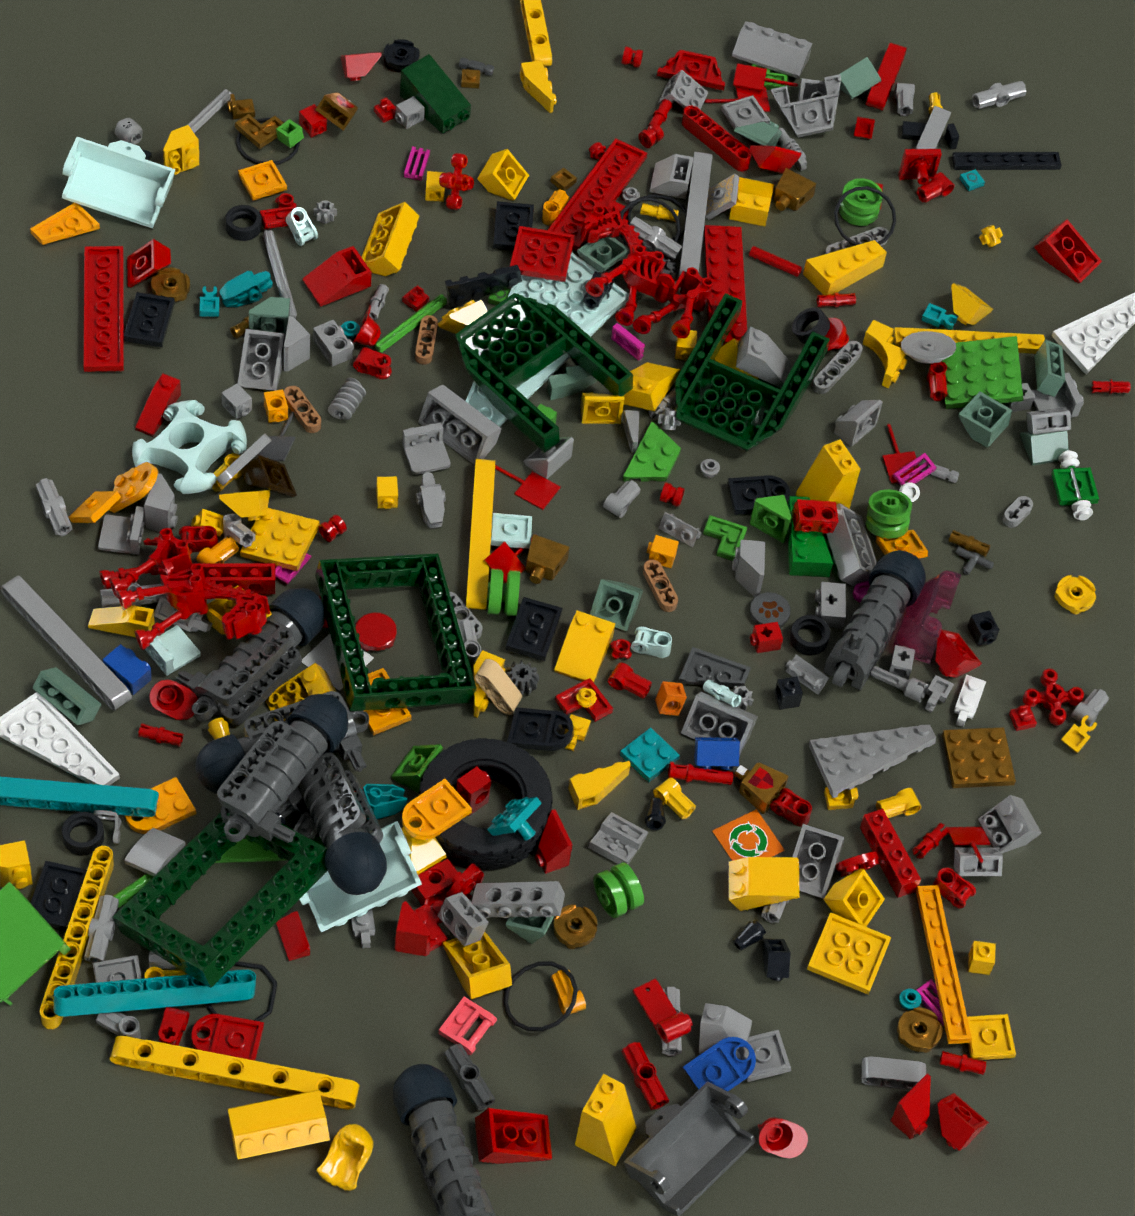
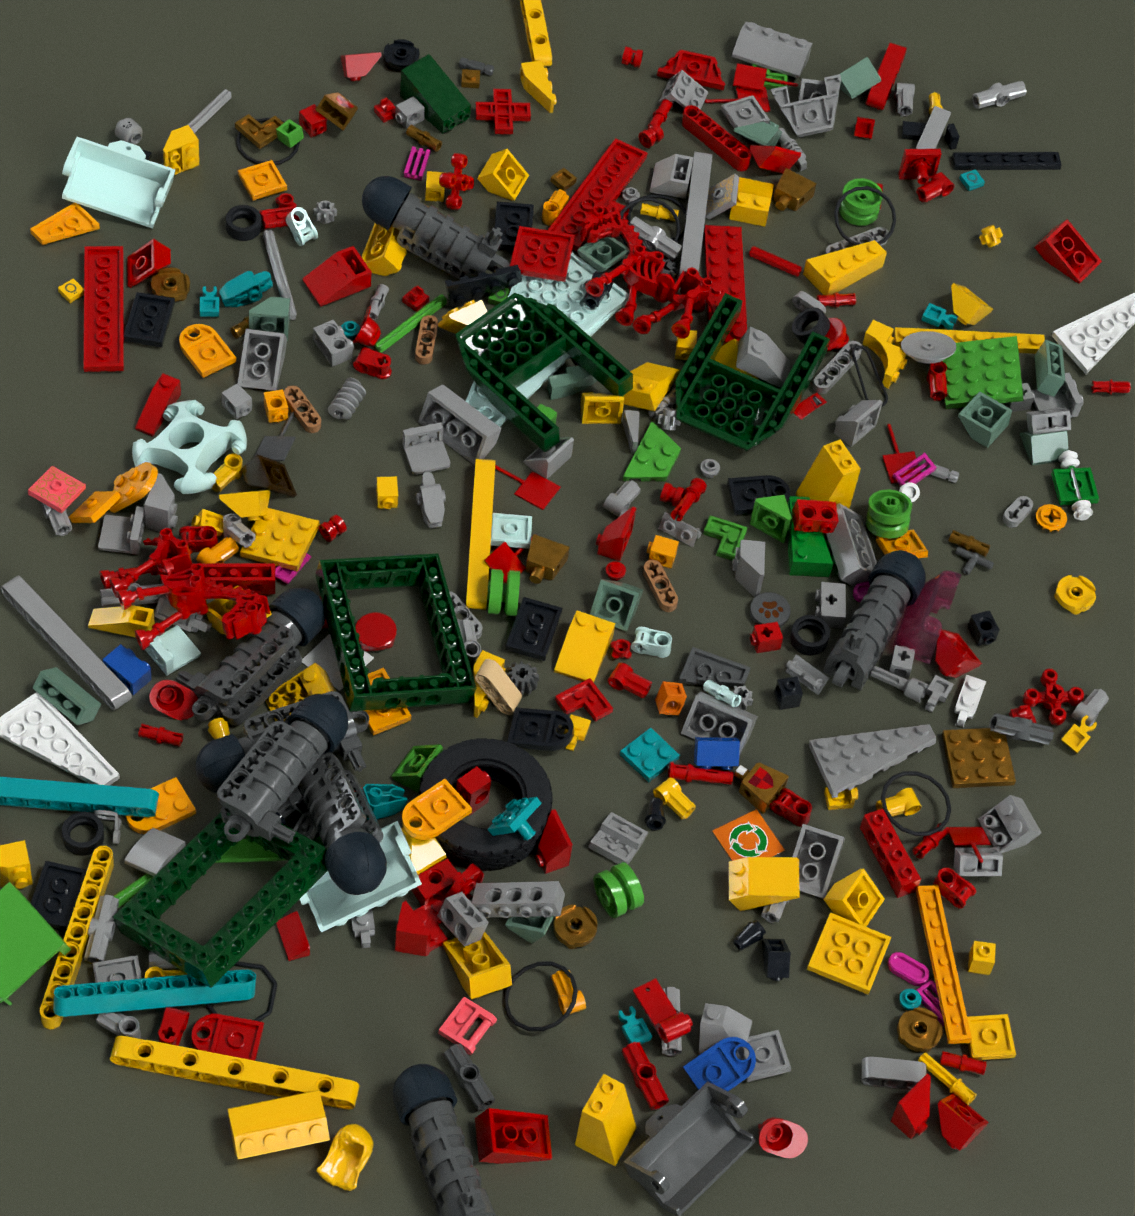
(56, 489): none -> coral plate
(71, 290): none -> yellow tile
(206, 351): none -> light orange plate
(239, 463): light grey beam -> none
(240, 108): pearl gold bracket -> none
(296, 345): light grey slope -> none
(424, 138): none -> pearl gold pin
(445, 241): none -> dark grey piece
(503, 111): none -> red plate
(586, 701): yellow plate -> none
(593, 786): yellow slope -> none
(597, 150): red plate -> none
(615, 570): none -> red plate
(616, 536): none -> red slope
(627, 341): dark pink tile -> none
(634, 1029): none -> teal plate
(690, 496): none -> red pin
(804, 301): none -> light grey beam
(809, 405): none -> red sticker
(862, 861): red tile -> none
(875, 370): none -> black piece
(908, 969): none -> dark pink tile
(915, 773): none -> black piece
(955, 1085): none -> yellow axle
(1021, 729): none -> dark grey piece
(1057, 515): none -> light orange gear

